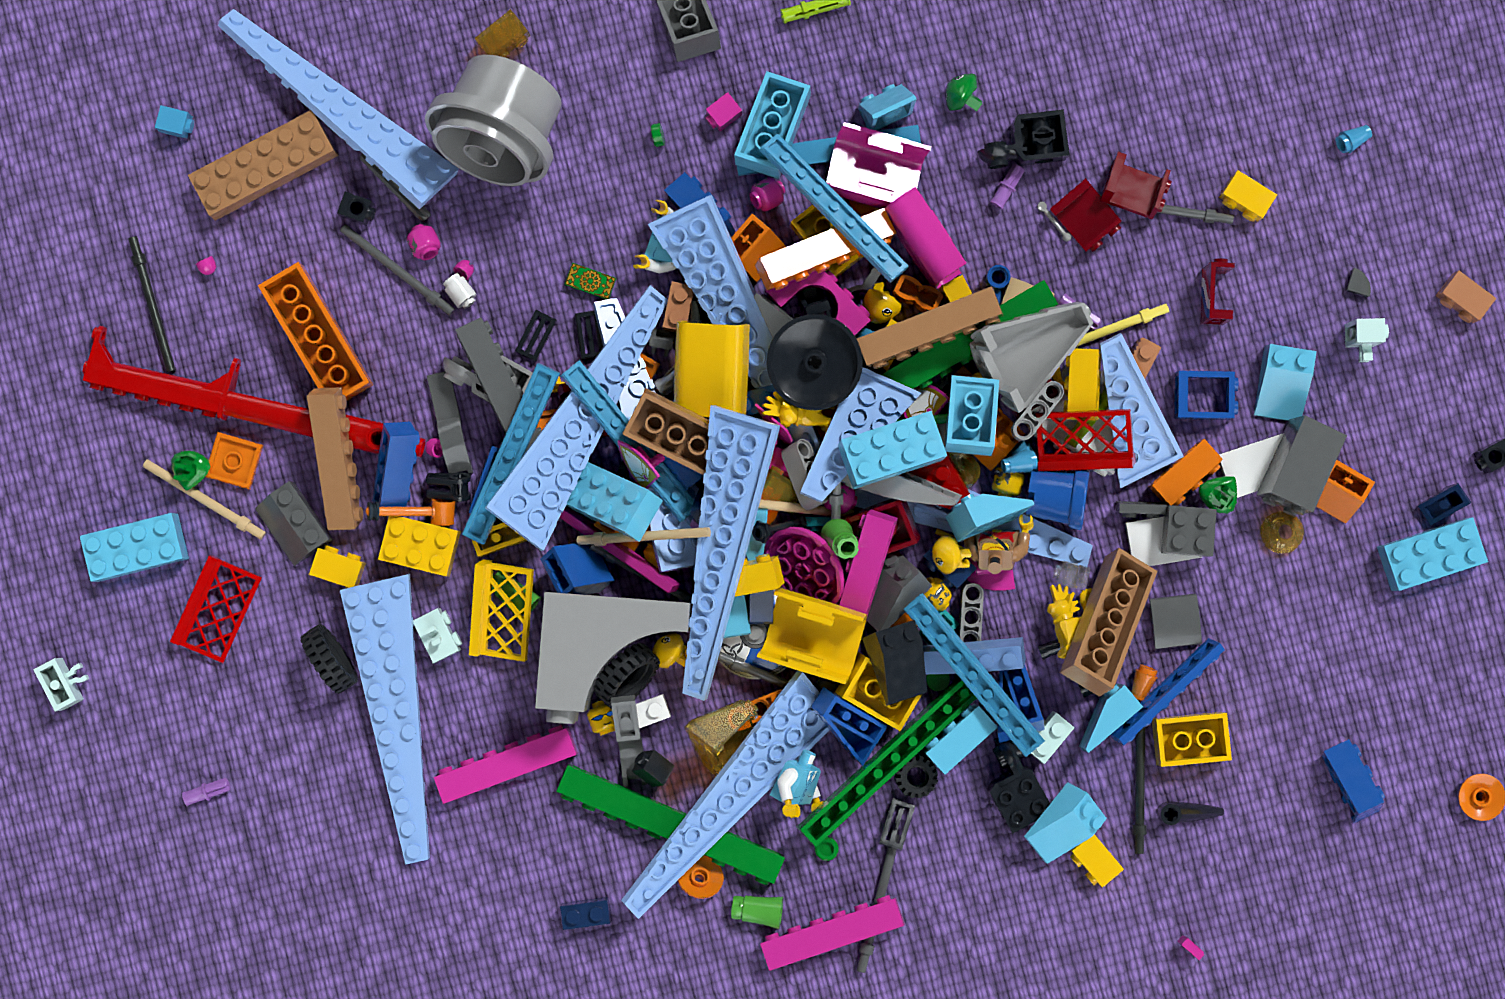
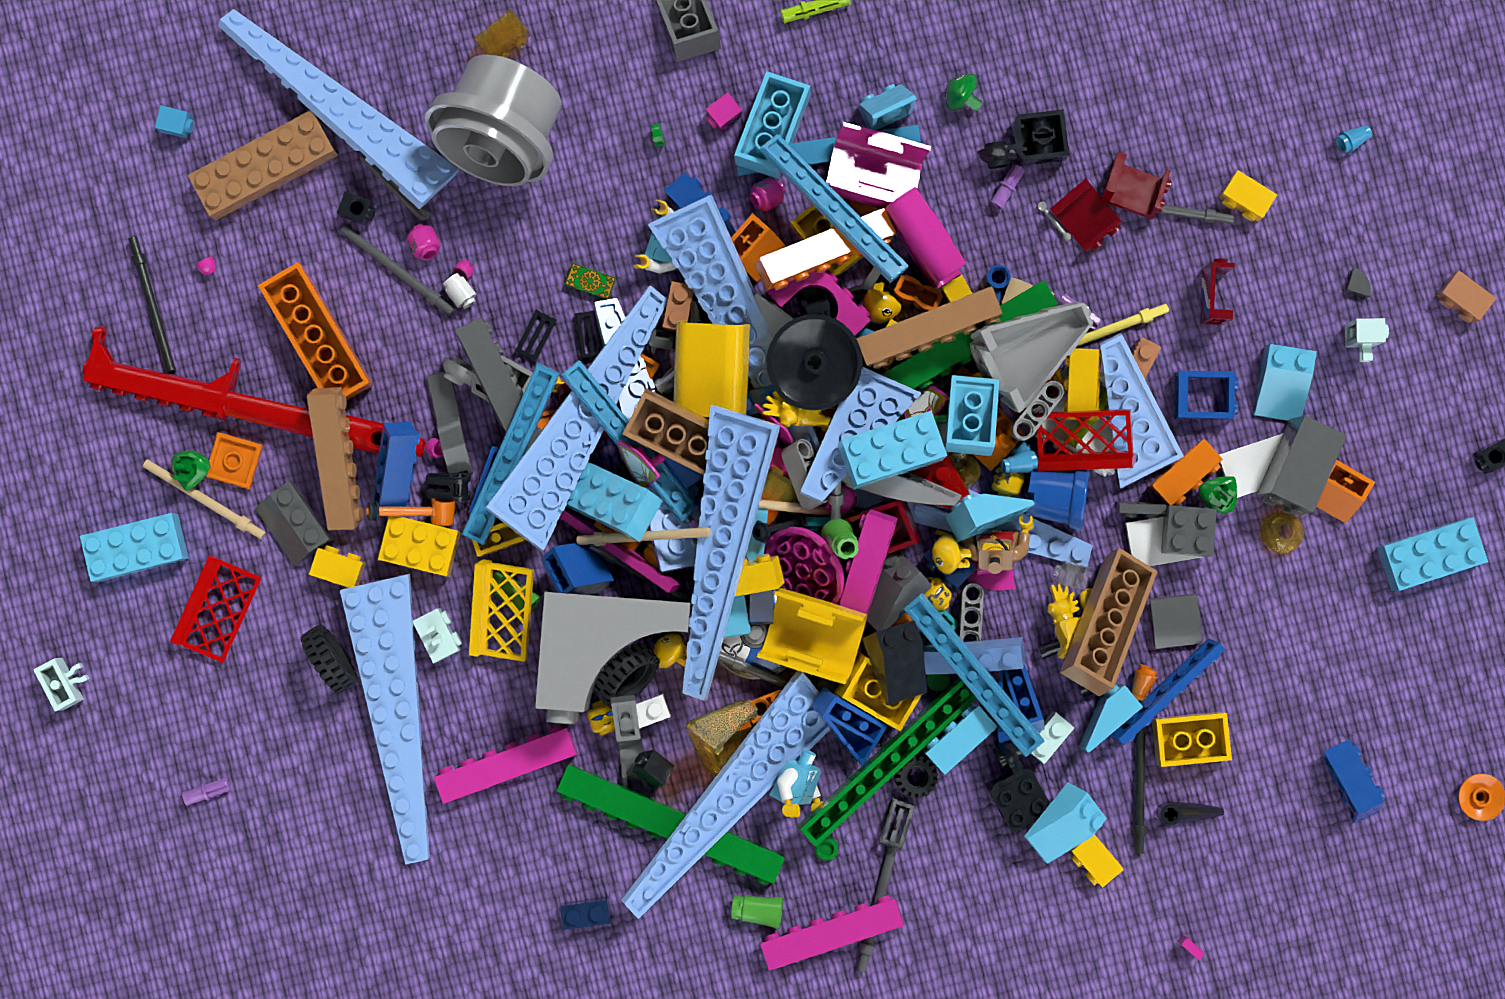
(708, 872): orange dish -> none
(1444, 503): dark blue slope -> none

